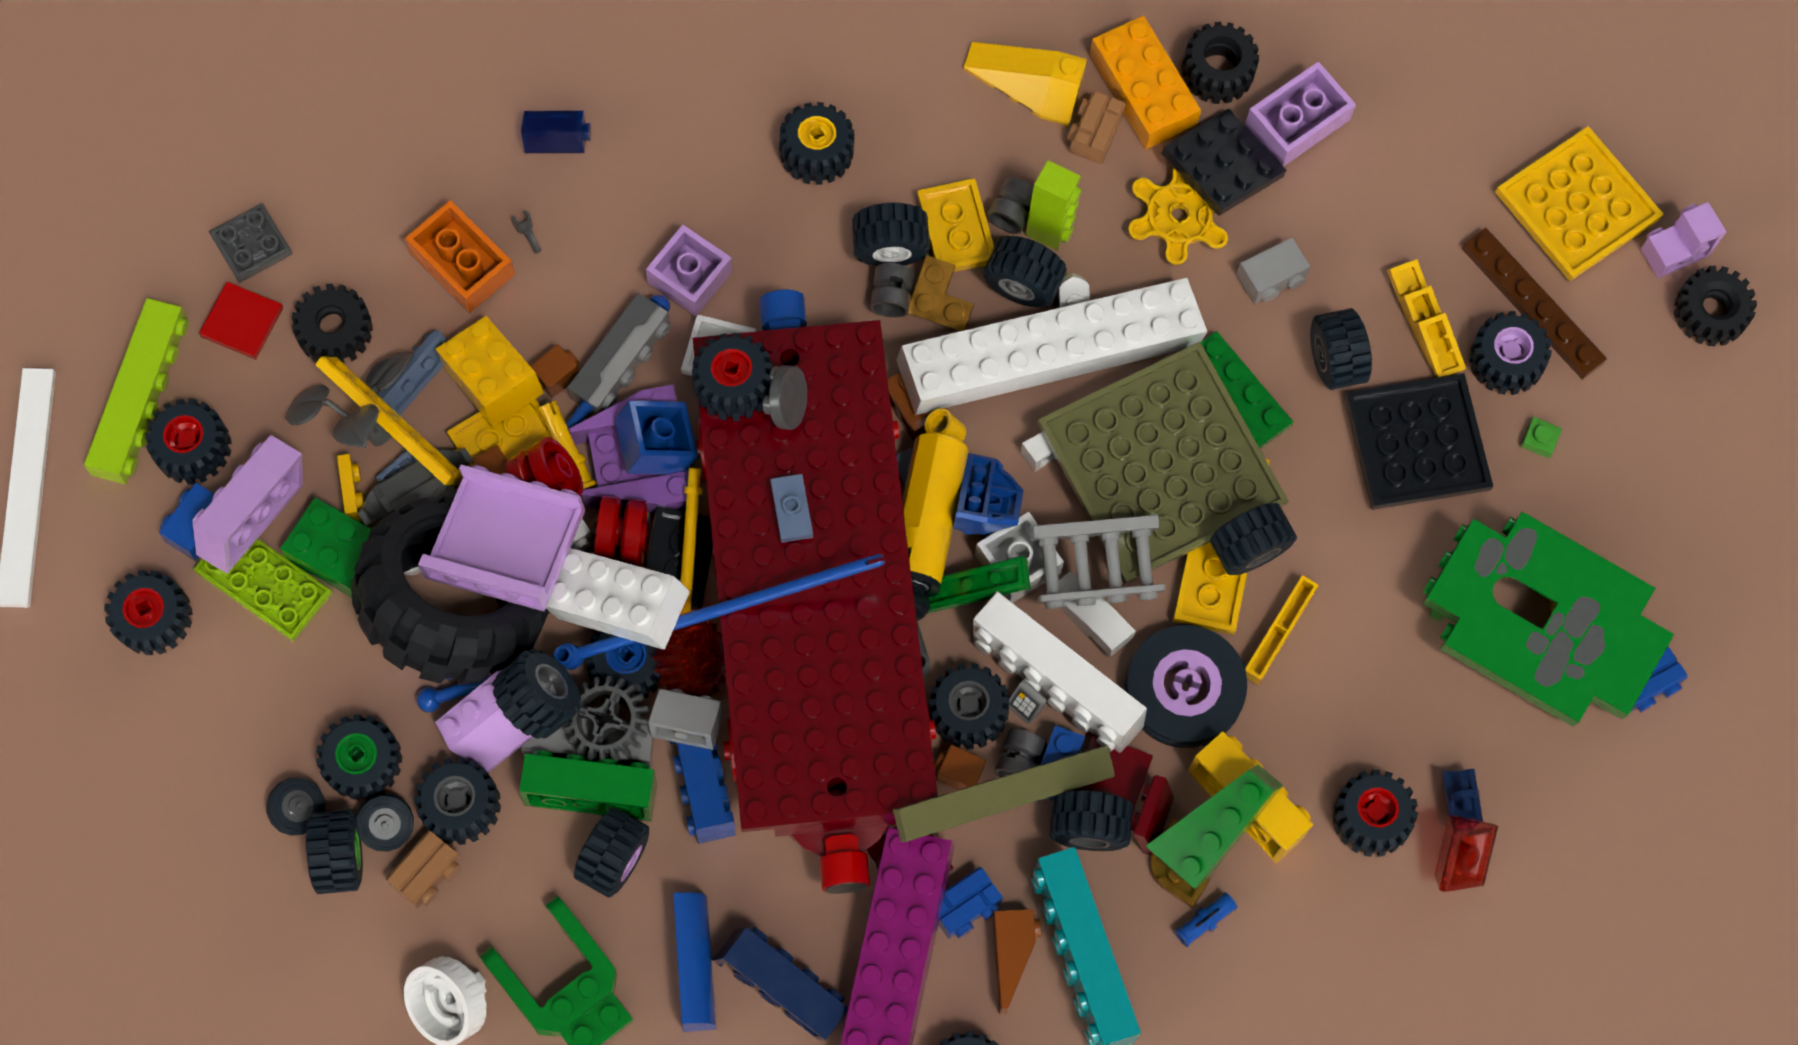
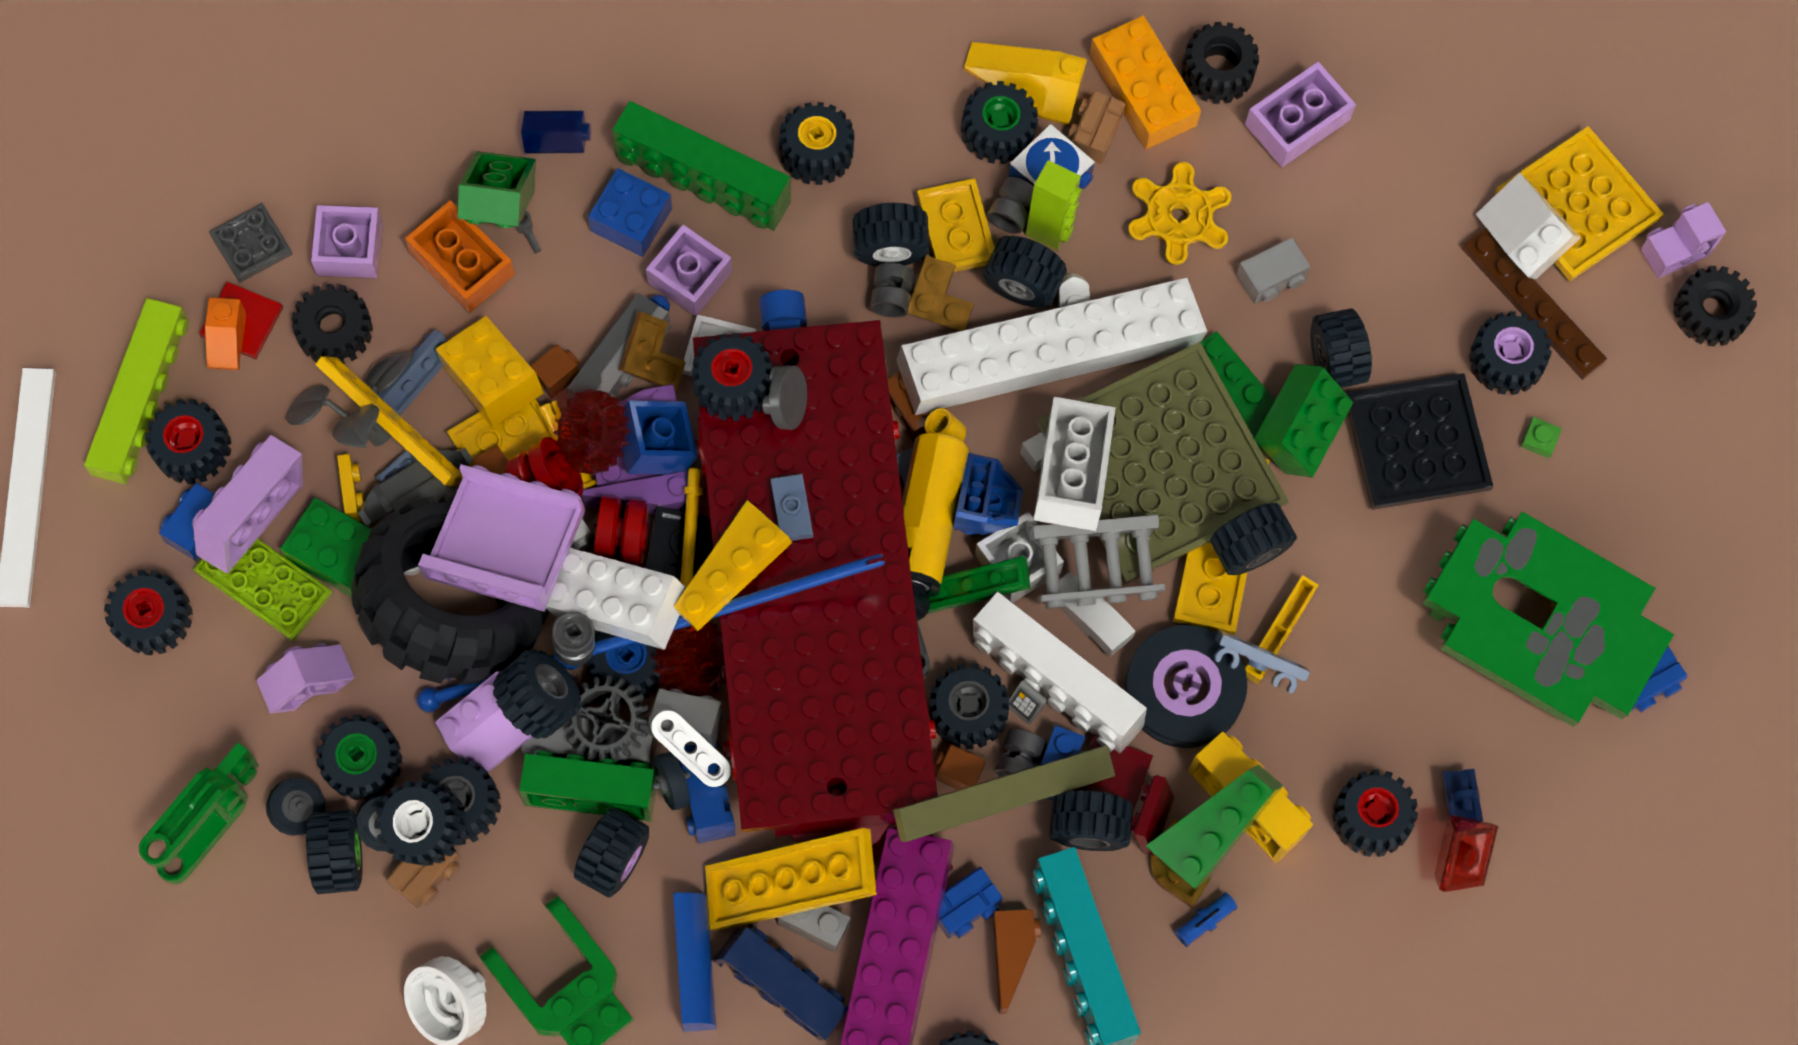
(201, 814): none -> green plate
(224, 333): none -> orange slope
(304, 675): none -> lavender brick
(347, 241): none -> lavender brick
(421, 823): none -> black wheel
(496, 189): none -> green brick
(573, 638): none -> flat silver wheel
(595, 438): none -> clear red gear
(630, 212): none -> blue brick
(643, 354): none -> pearl gold plate
(671, 781): none -> black wheel
(700, 757): none -> white plate
(701, 166): none -> green brick
(734, 562): none -> yellow wing
(790, 879): none -> yellow plate
(821, 926): none -> light grey brick
(998, 122): none -> black wheel
(1056, 148): none -> piece
(1074, 464): none -> white brick
(1223, 162): black plate -> none
(1260, 659): none -> sand blue plate
(1303, 420): none -> green brick
(1426, 320): yellow slope -> none
(1527, 227): none -> white slope

